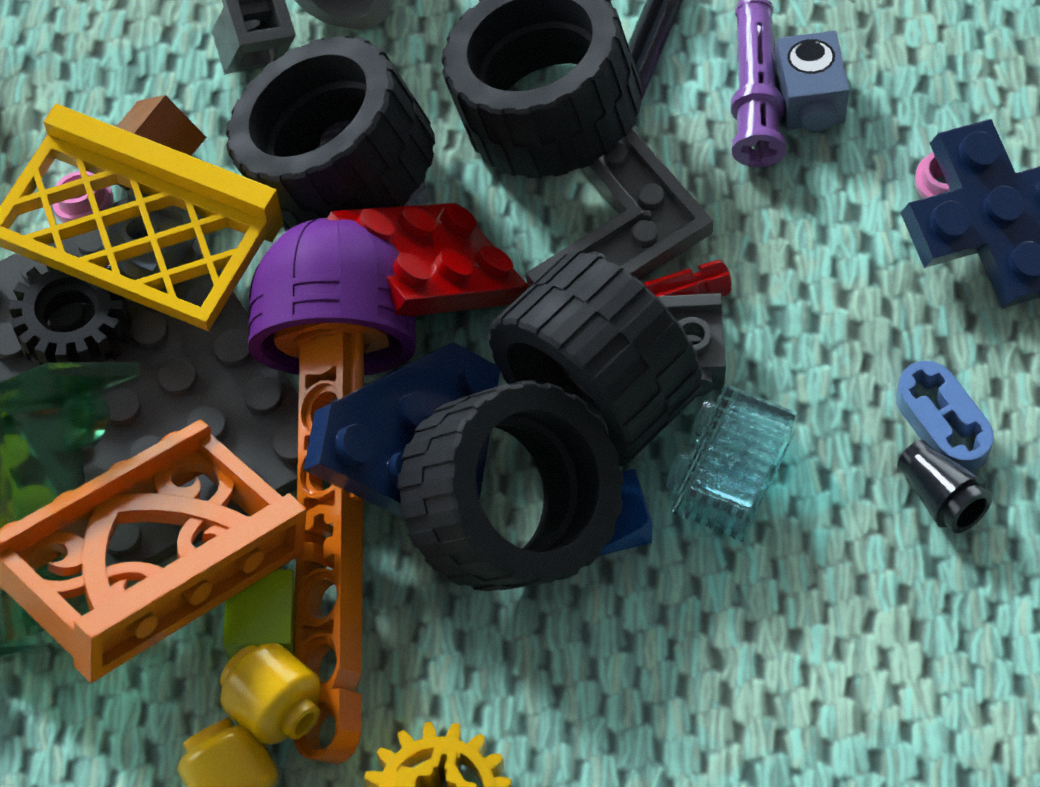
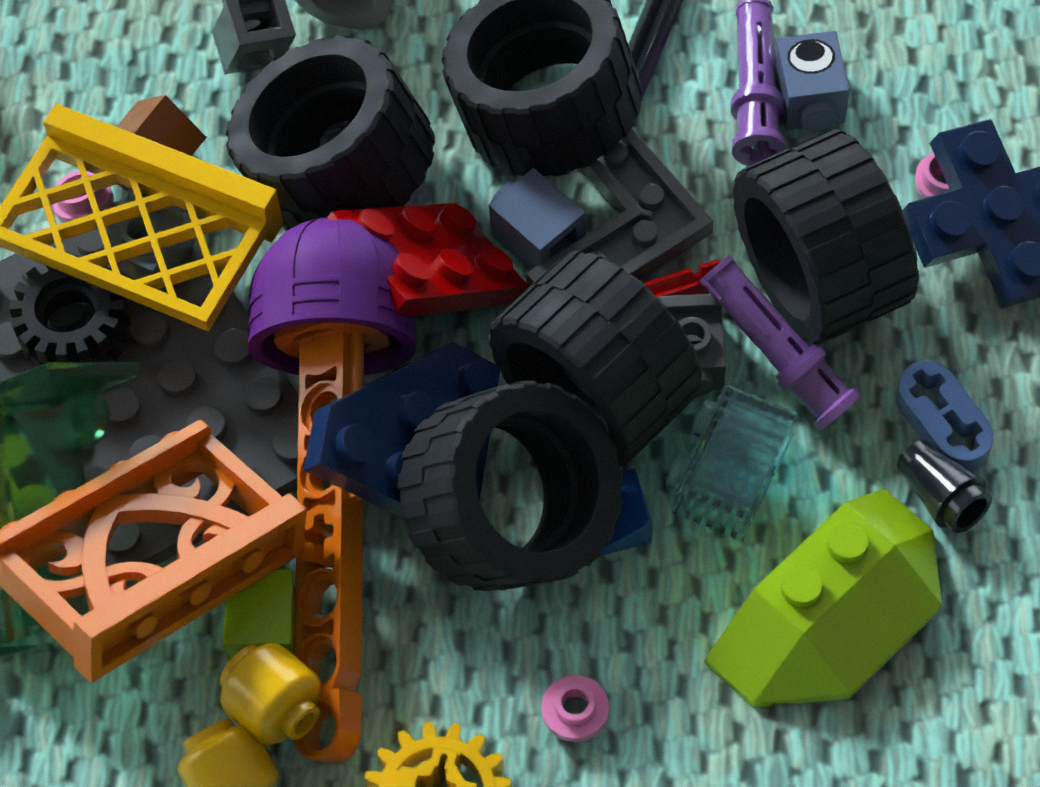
(534, 219): none -> sand blue brick
(575, 726): none -> bright pink plate
(798, 365): none -> medium lavender pin
(826, 236): none -> black tyre
(833, 607): none -> lime wedge

